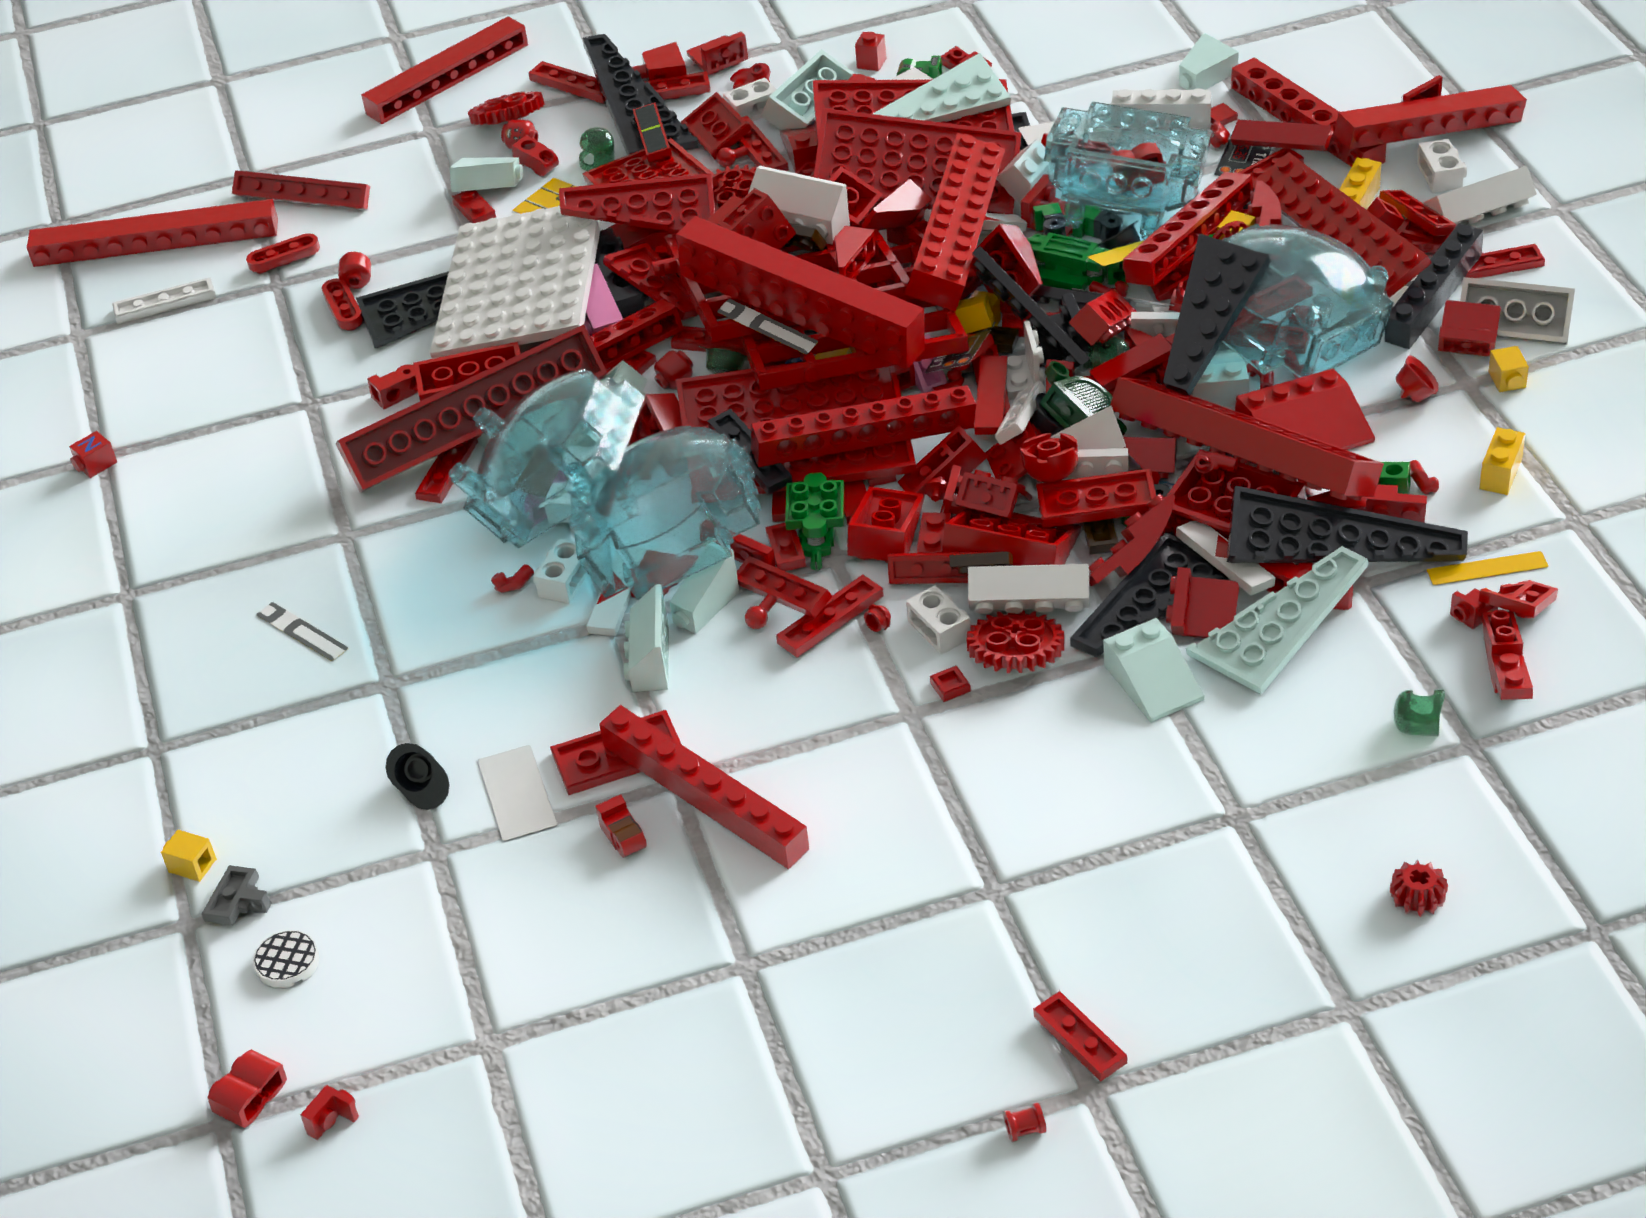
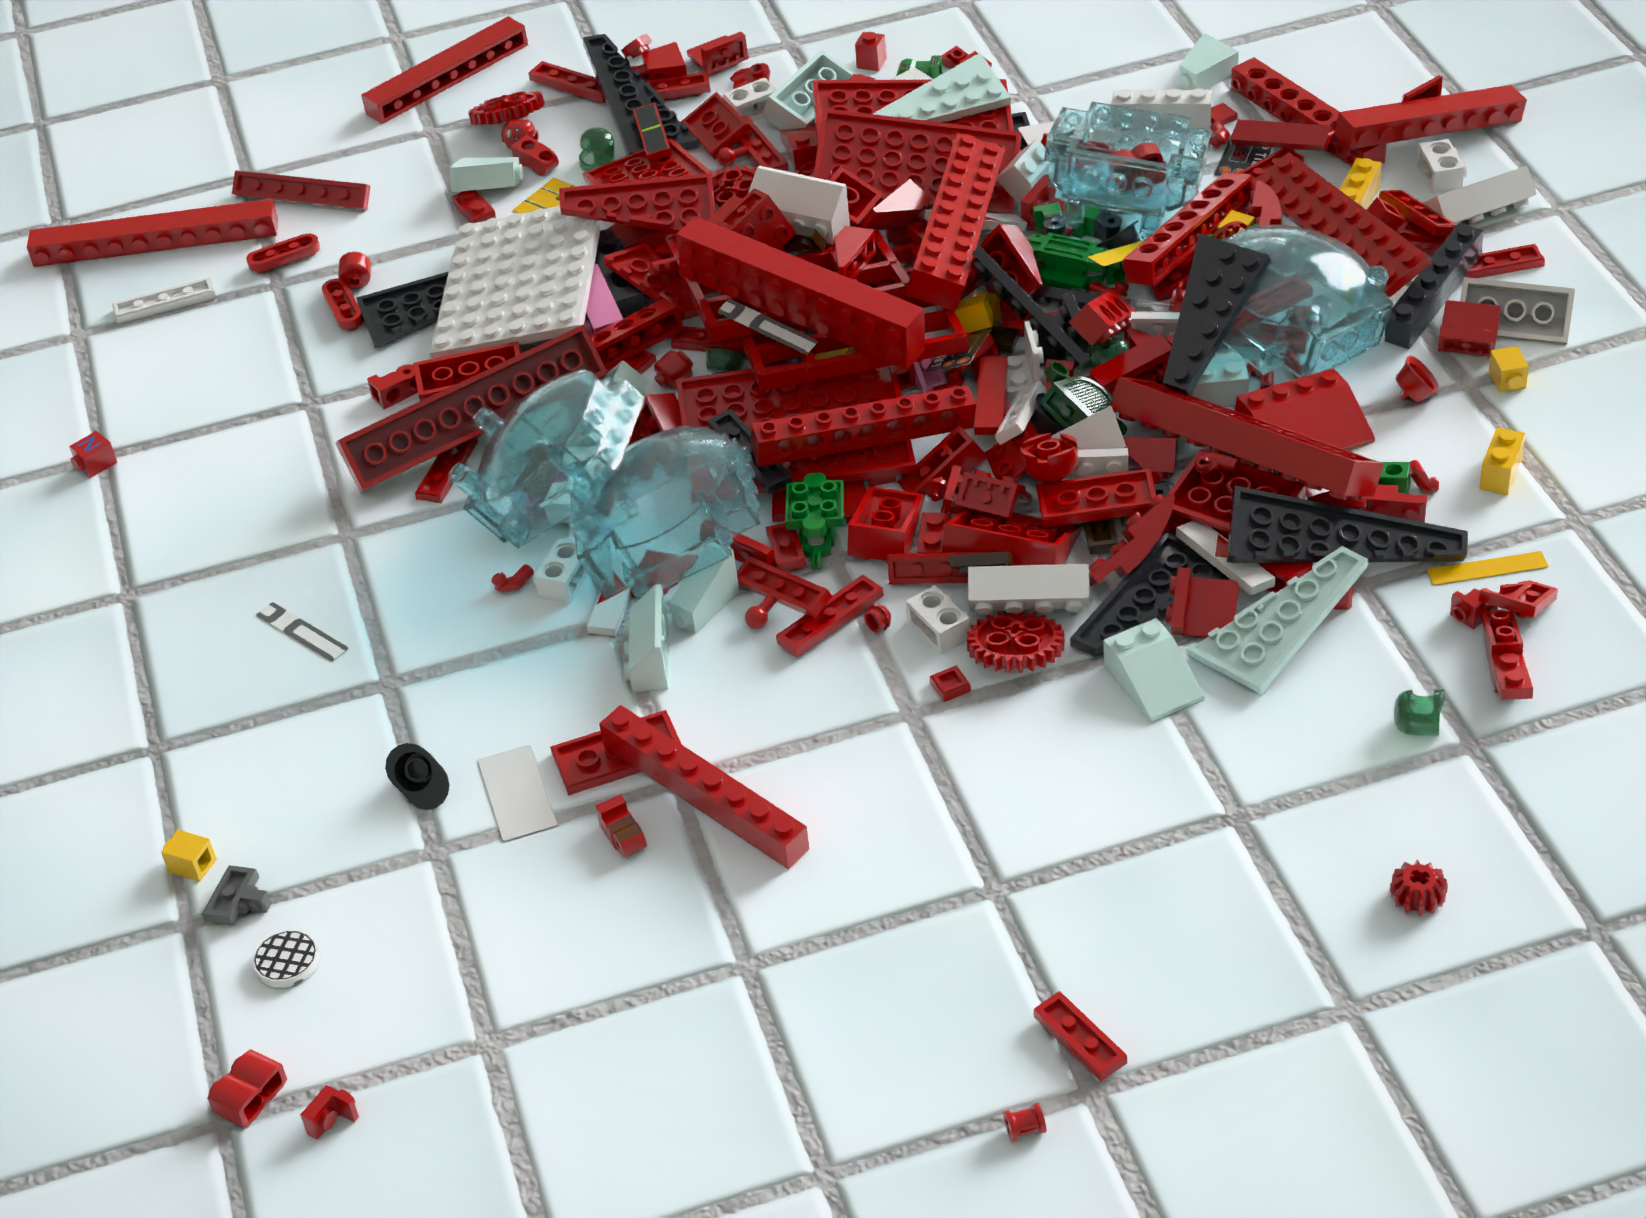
(637, 46): none -> red plate

